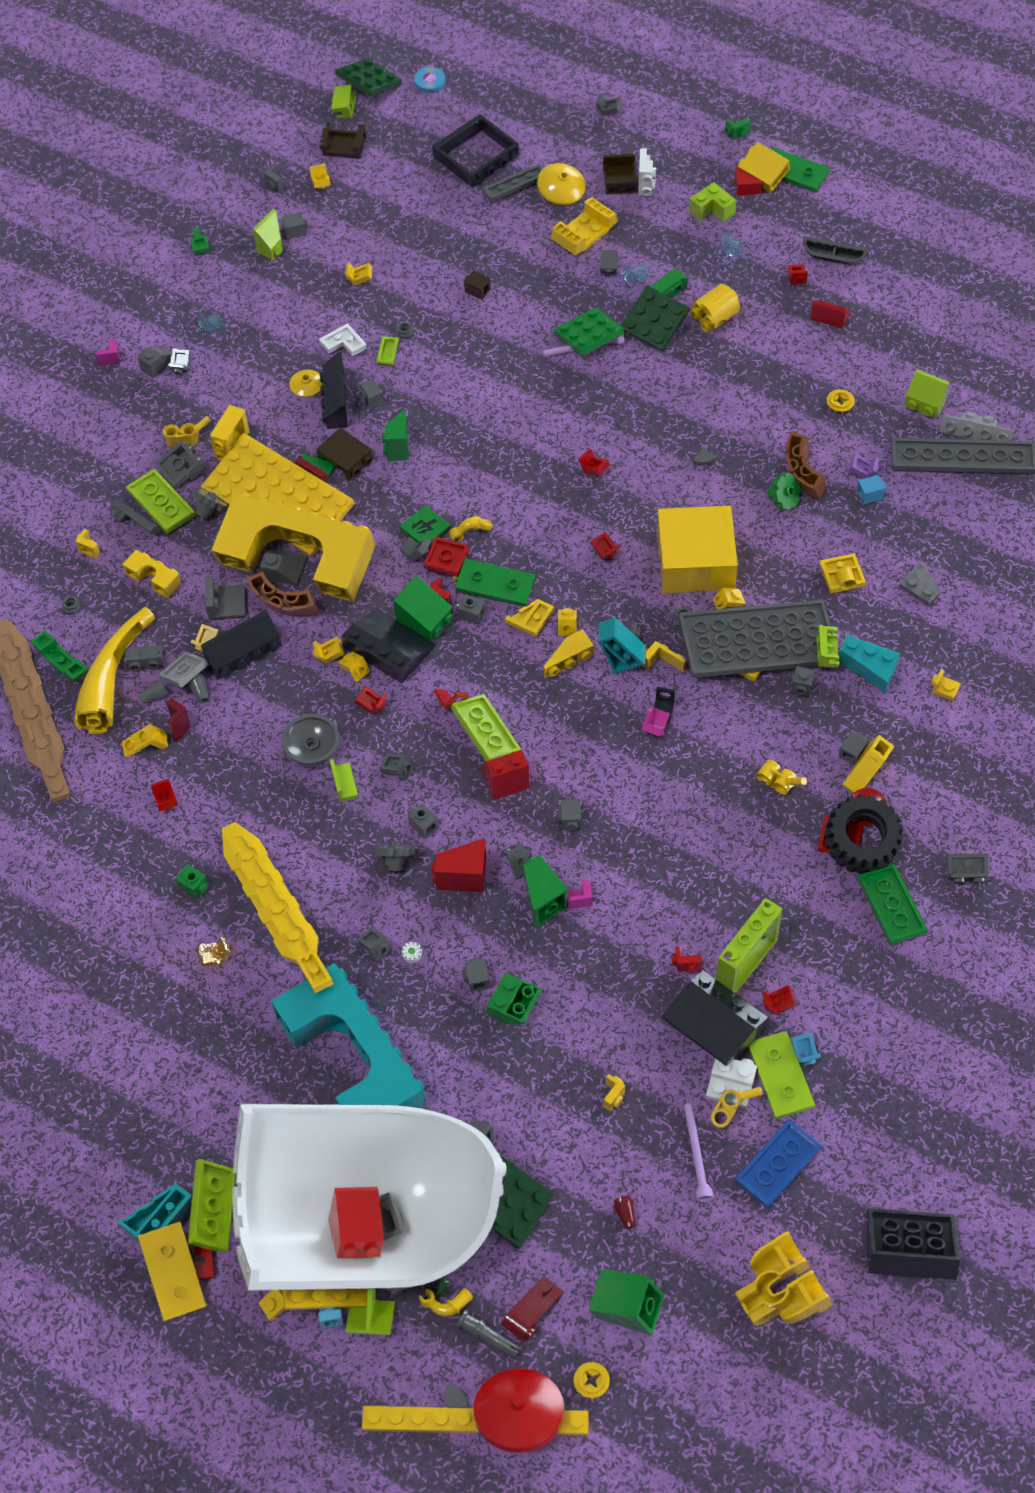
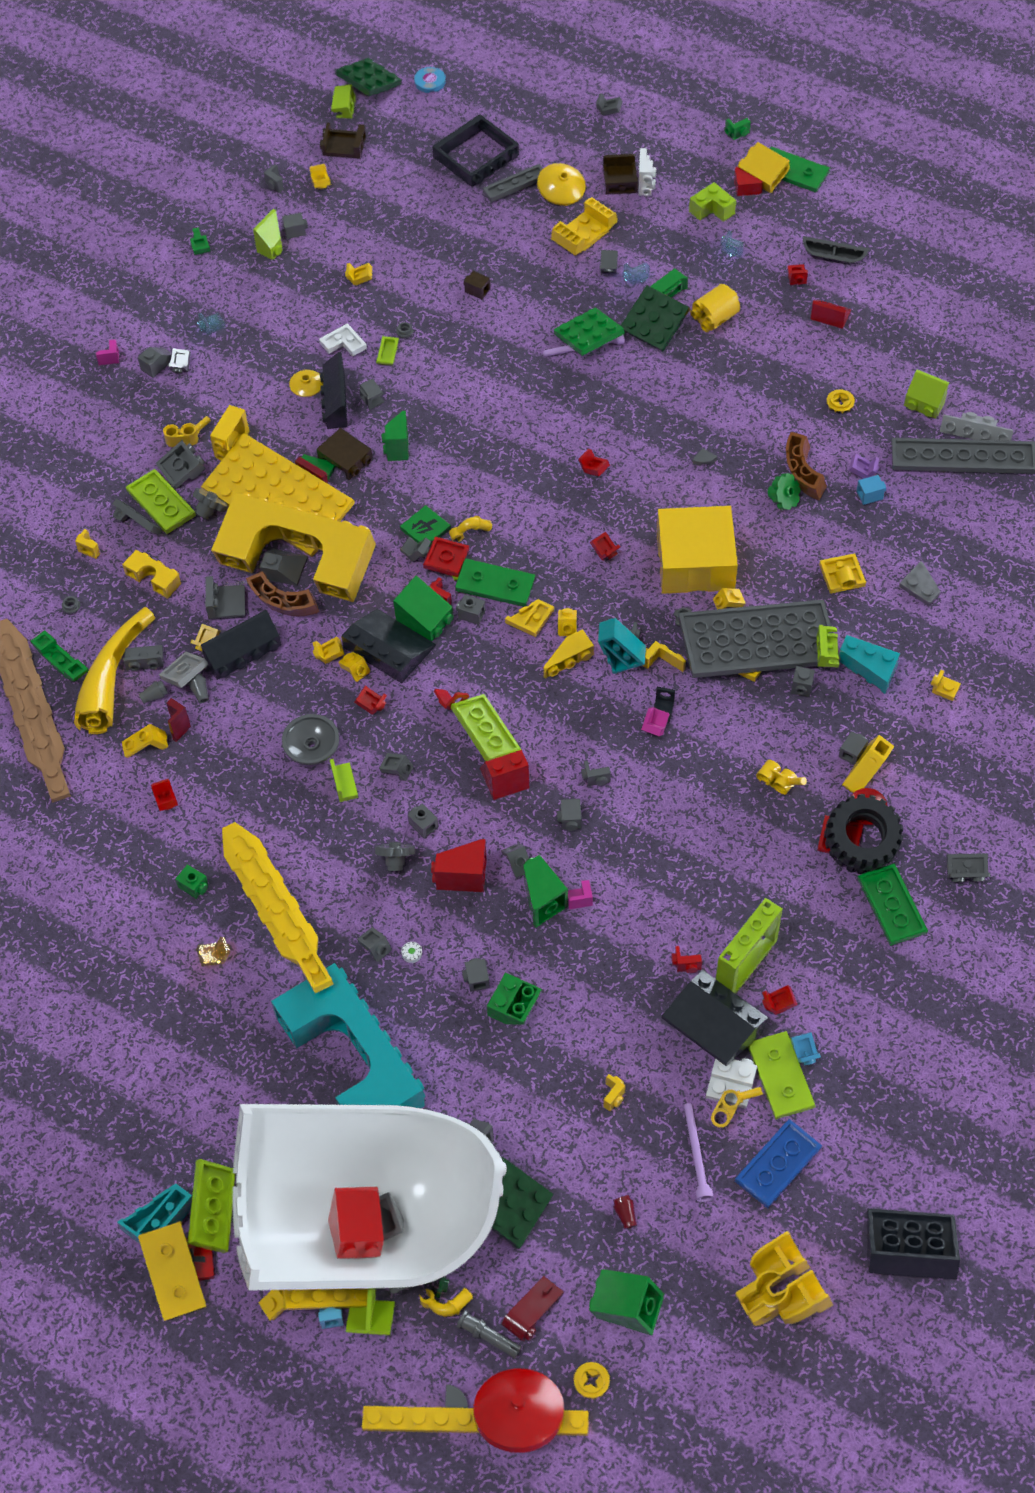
(596, 776): none -> dark grey bracket

